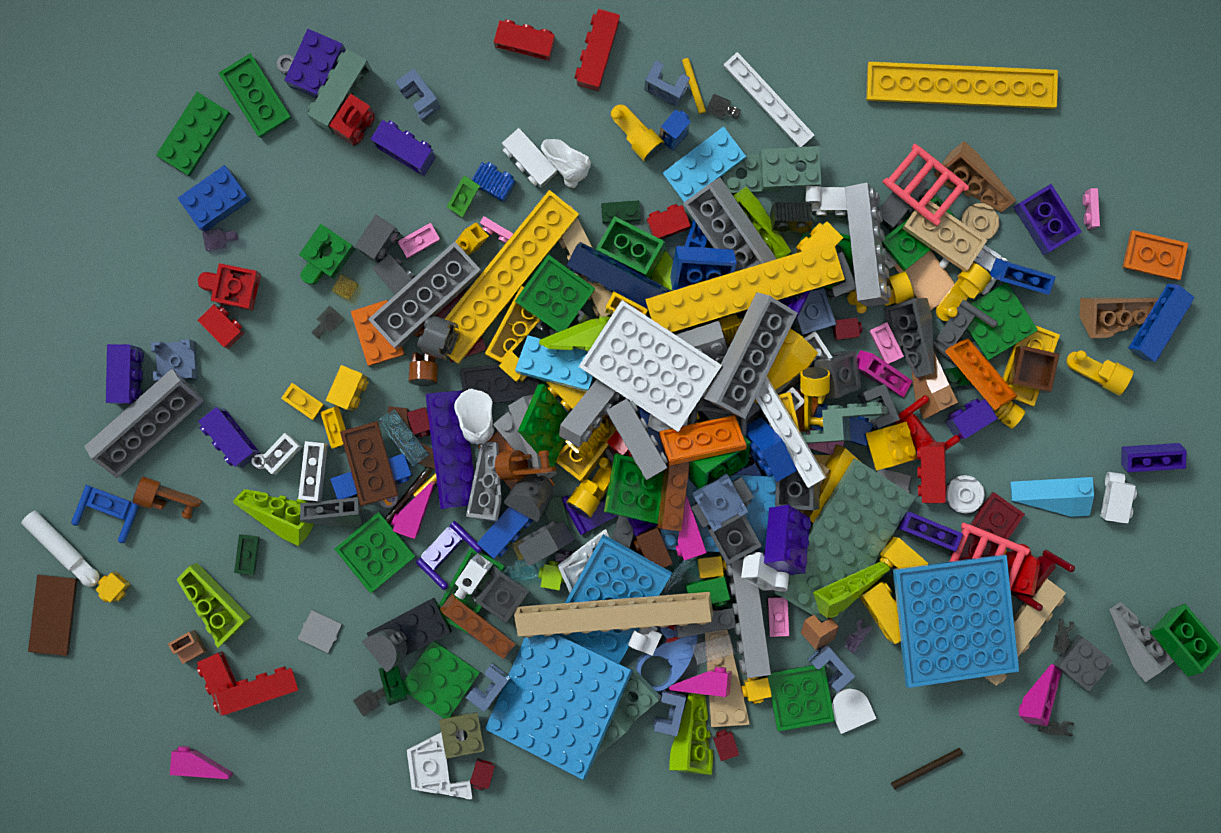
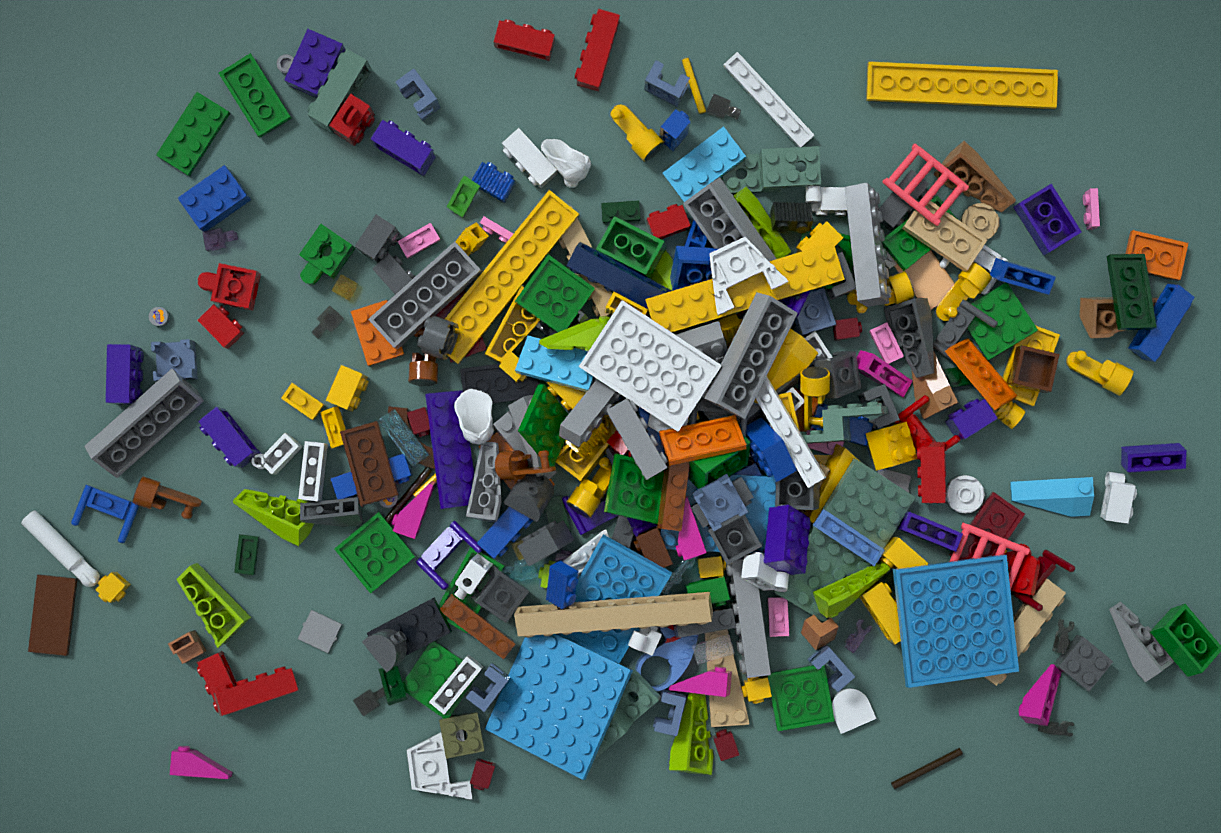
(159, 316): none -> light grey tile
(456, 684): none -> white brick
(562, 584): none -> blue brick
(735, 264): none -> white wing
(848, 537): none -> medium blue plate
(1131, 292): none -> dark green plate

